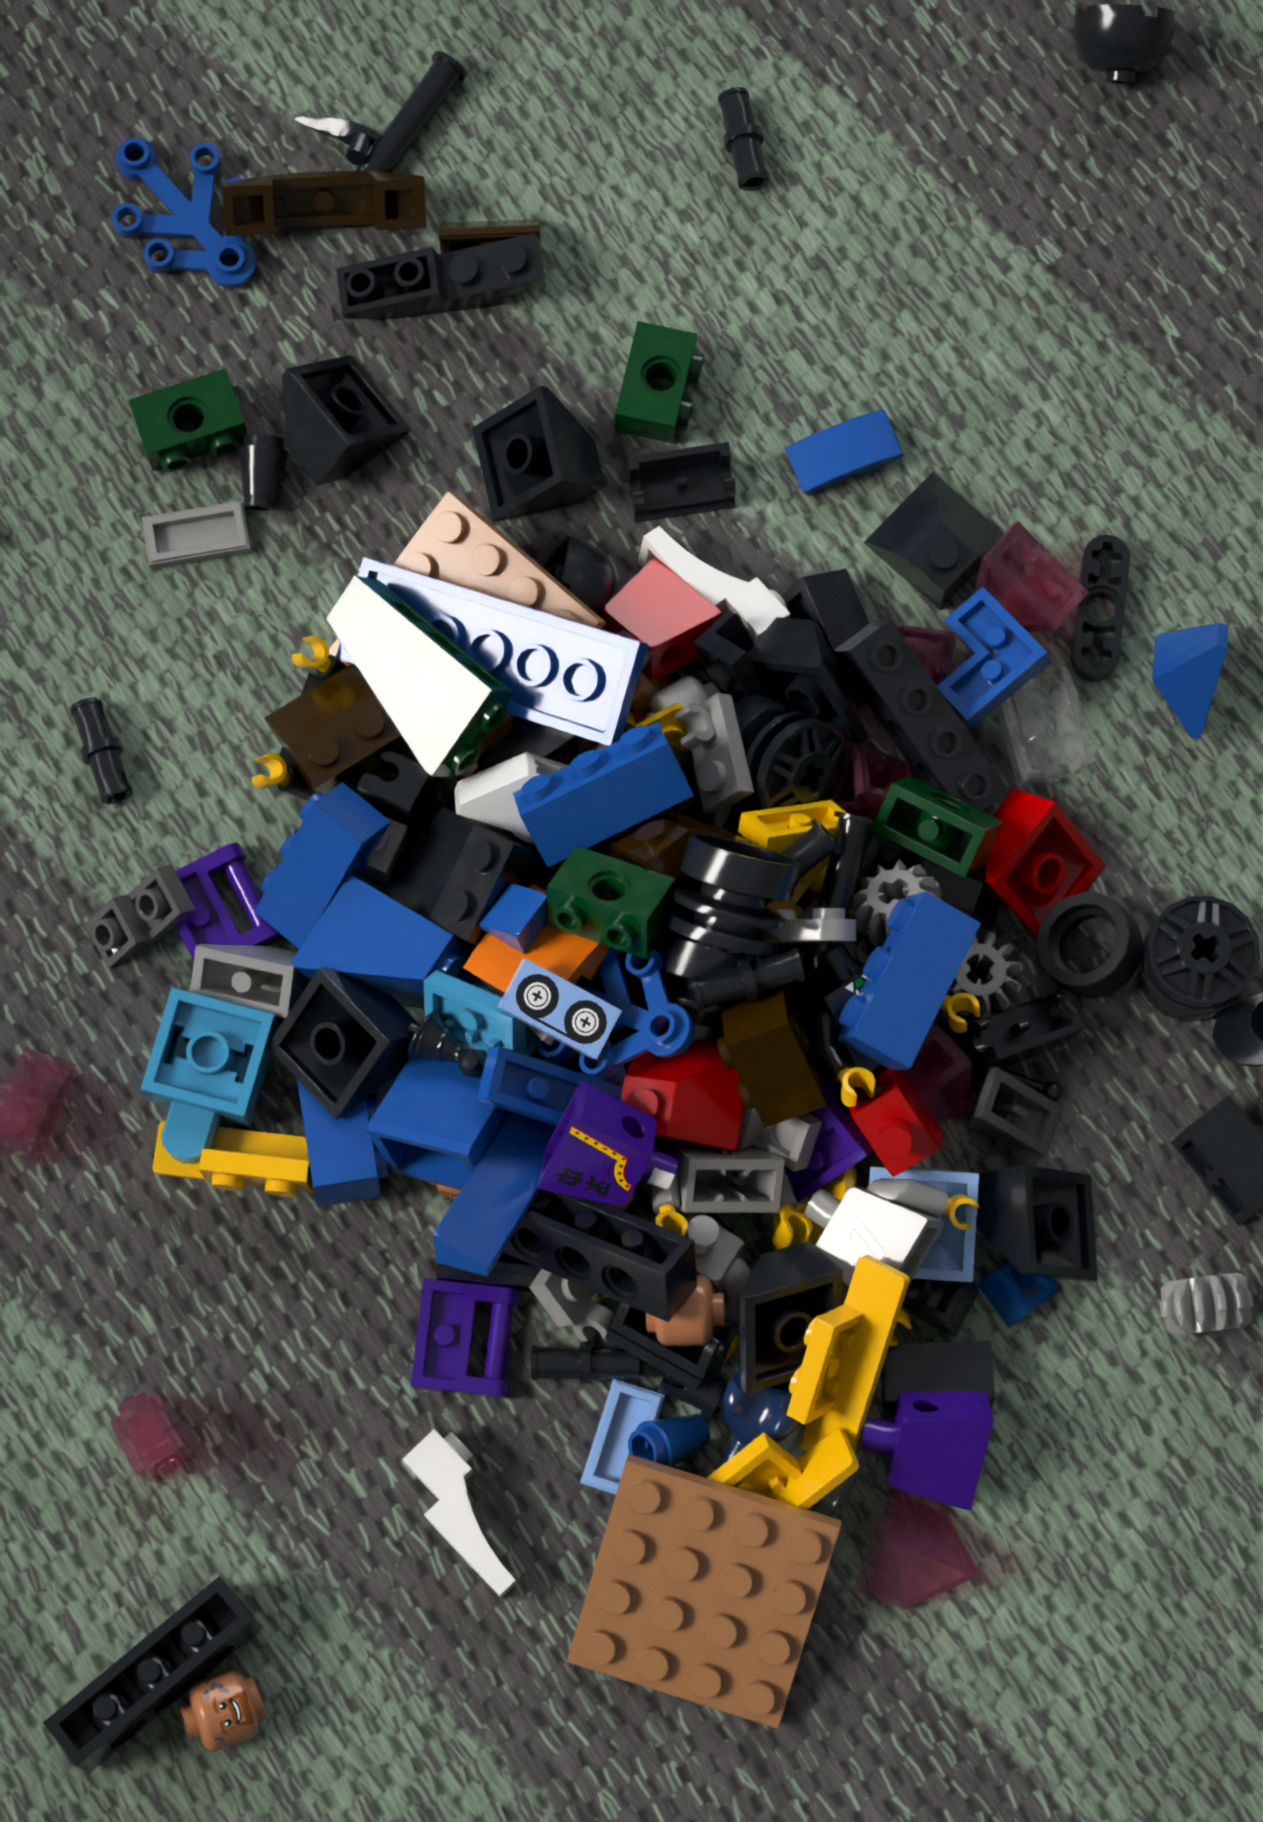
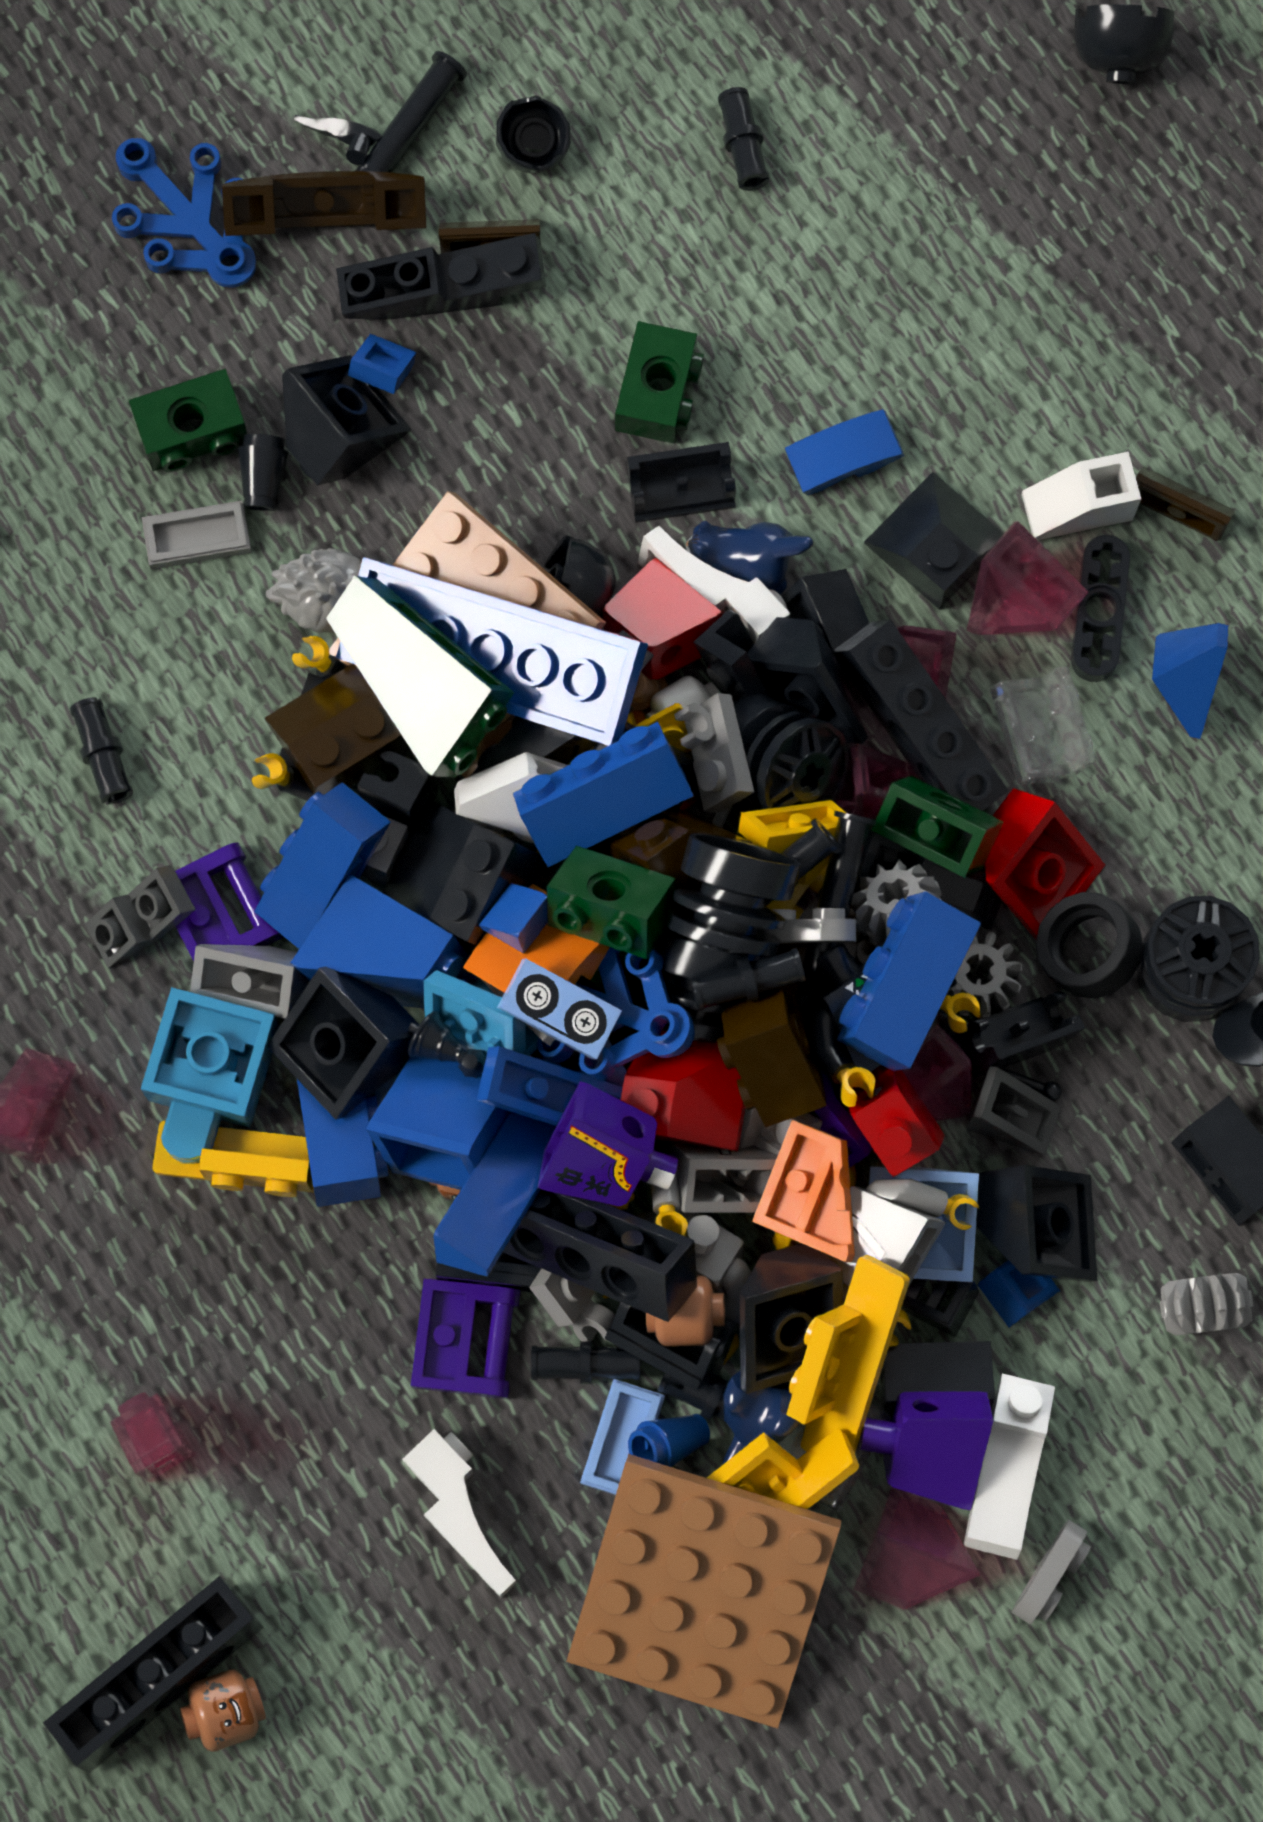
(313, 586): none -> light grey hair
(382, 363): none -> blue tile
(532, 125): none -> black hair
(536, 457): black slope -> none
(749, 552): none -> dark blue animal
(810, 1192): none -> orange wing
(1001, 658): blue plate -> none
(1009, 1466): none -> white slope
(1064, 1554): none -> light grey plate
(1083, 497): none -> white slope
(1183, 504): none -> dark brown slope

